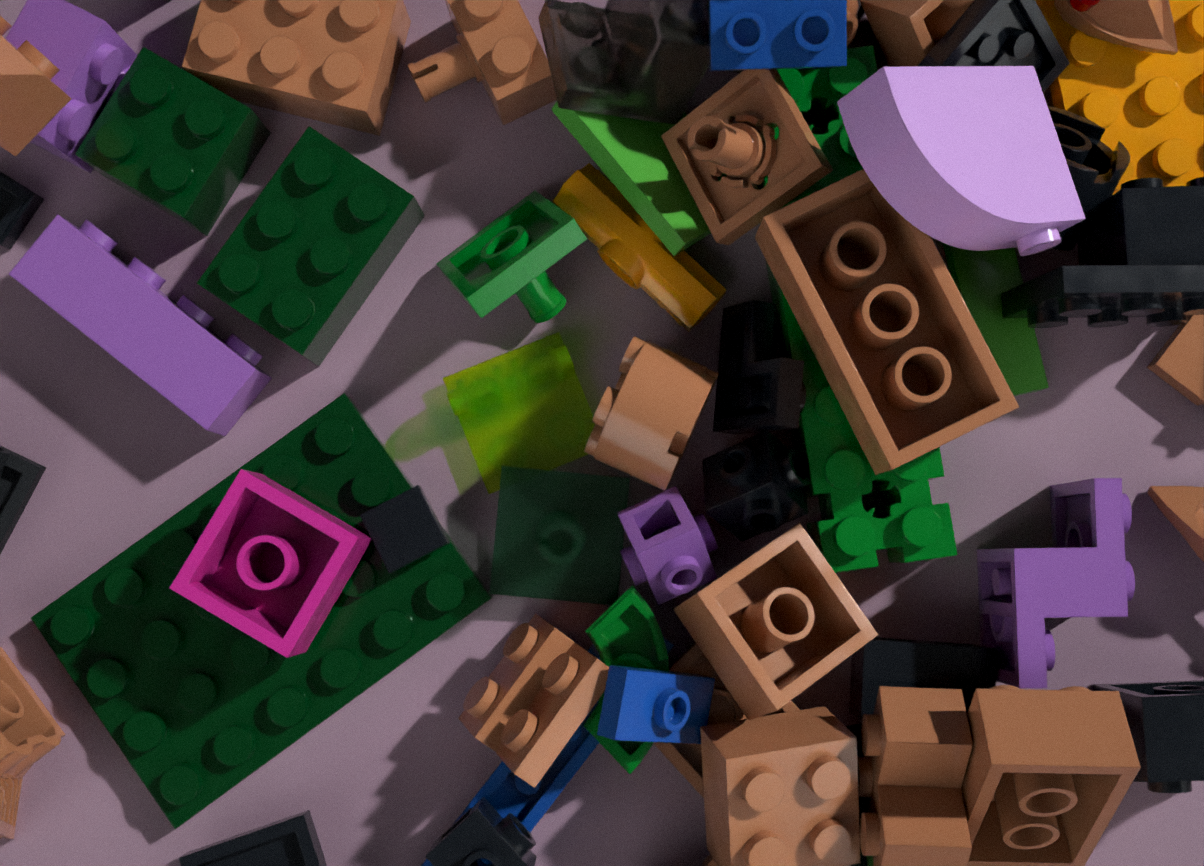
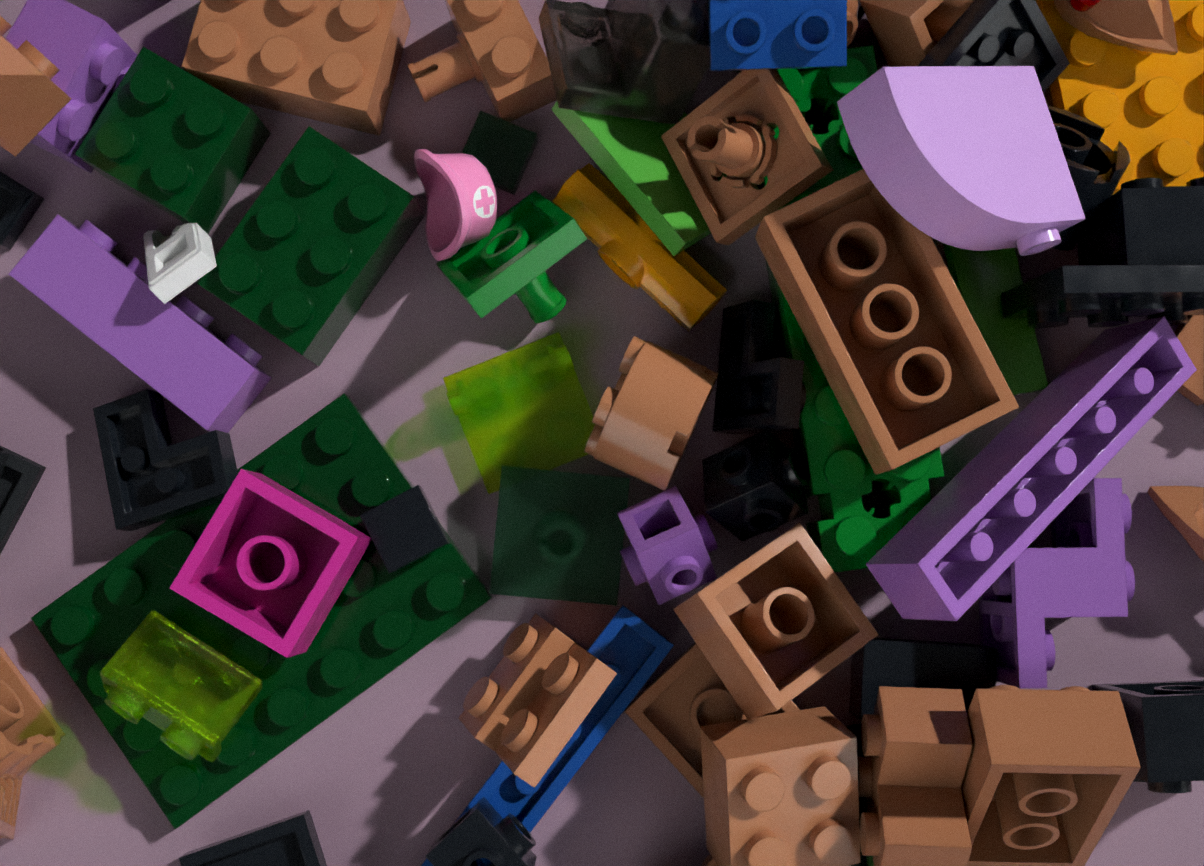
(148, 474): none -> black plate
(177, 259): none -> white tile
(178, 687): none -> clear neon green bracket
(458, 201): none -> bright pink helmet
(501, 149): none -> clear green tile
(629, 638): green tile -> none
(655, 705): blue plate -> none
(1030, 472): none -> medium lavender brick

